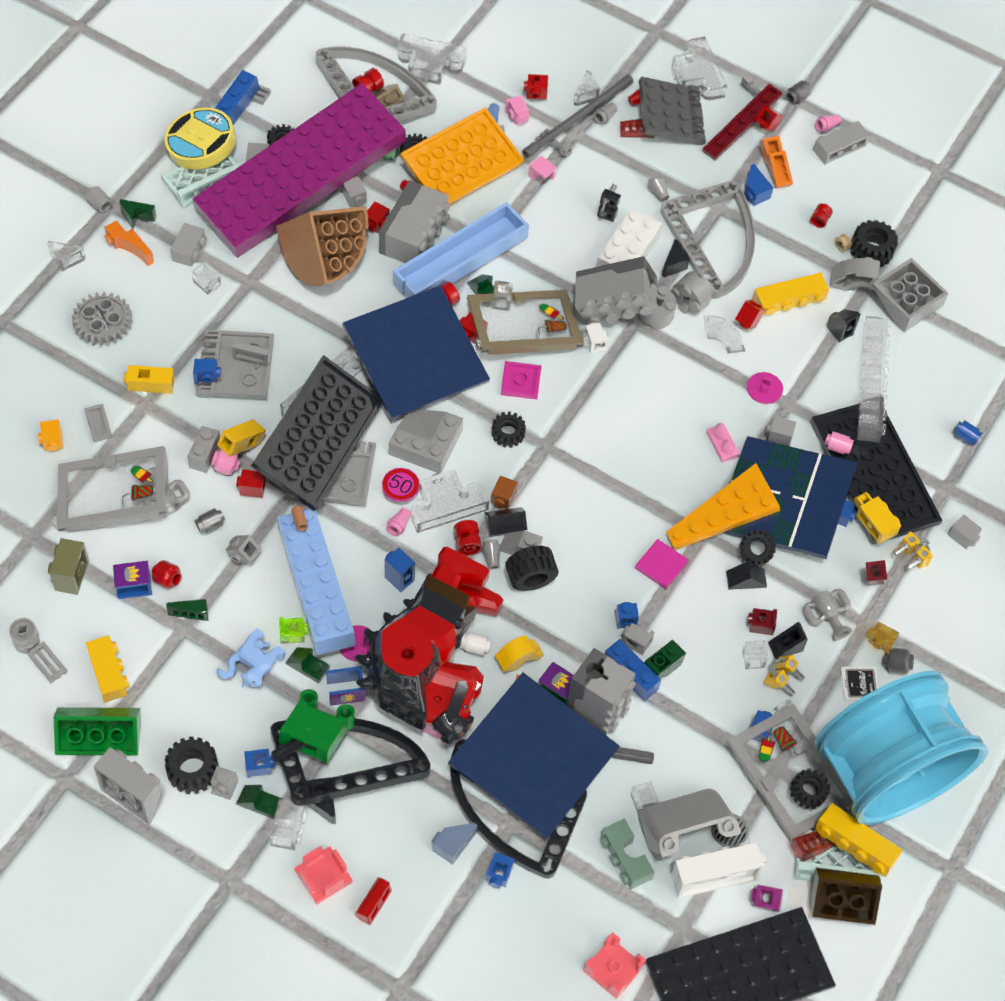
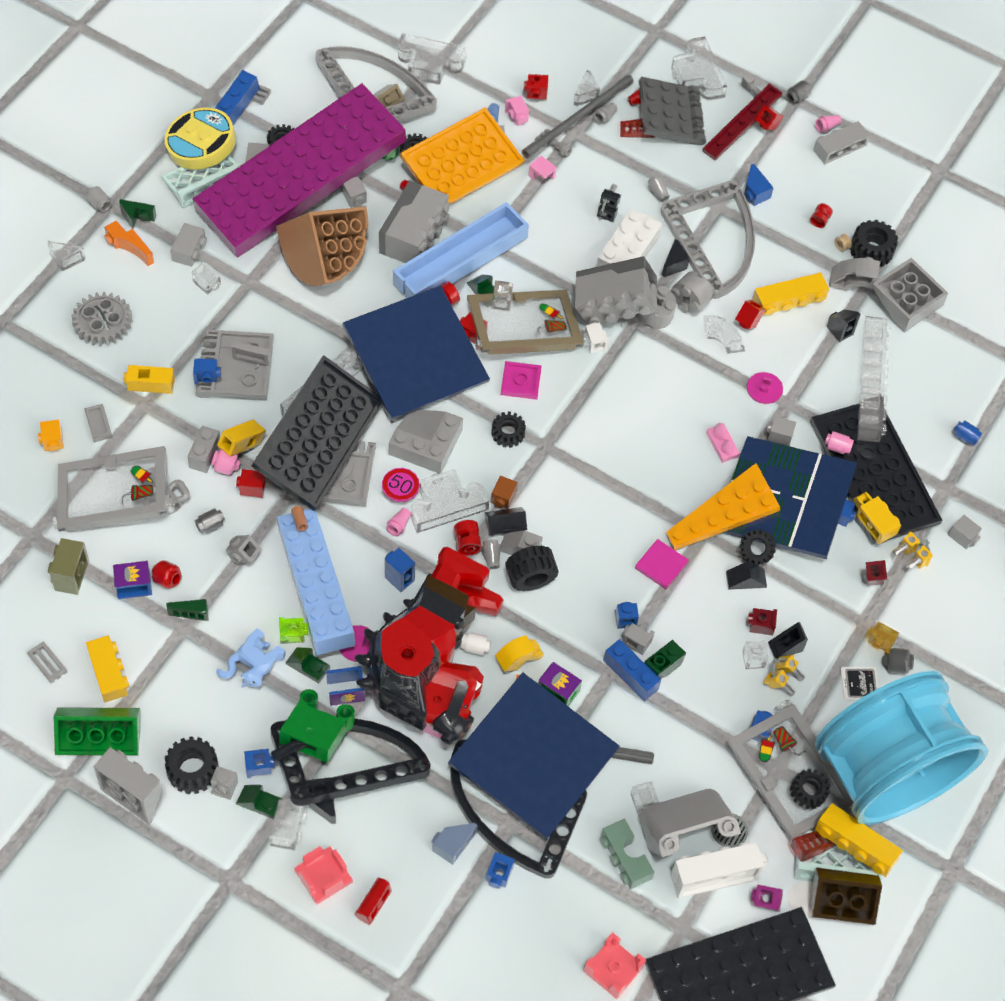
(24, 635): light grey wheel -> none
(372, 80): red wheel -> none
(377, 216): red brick -> none
(601, 691): light grey piece -> none
(776, 161): orange slope -> none
(828, 609): light grey piece -> none

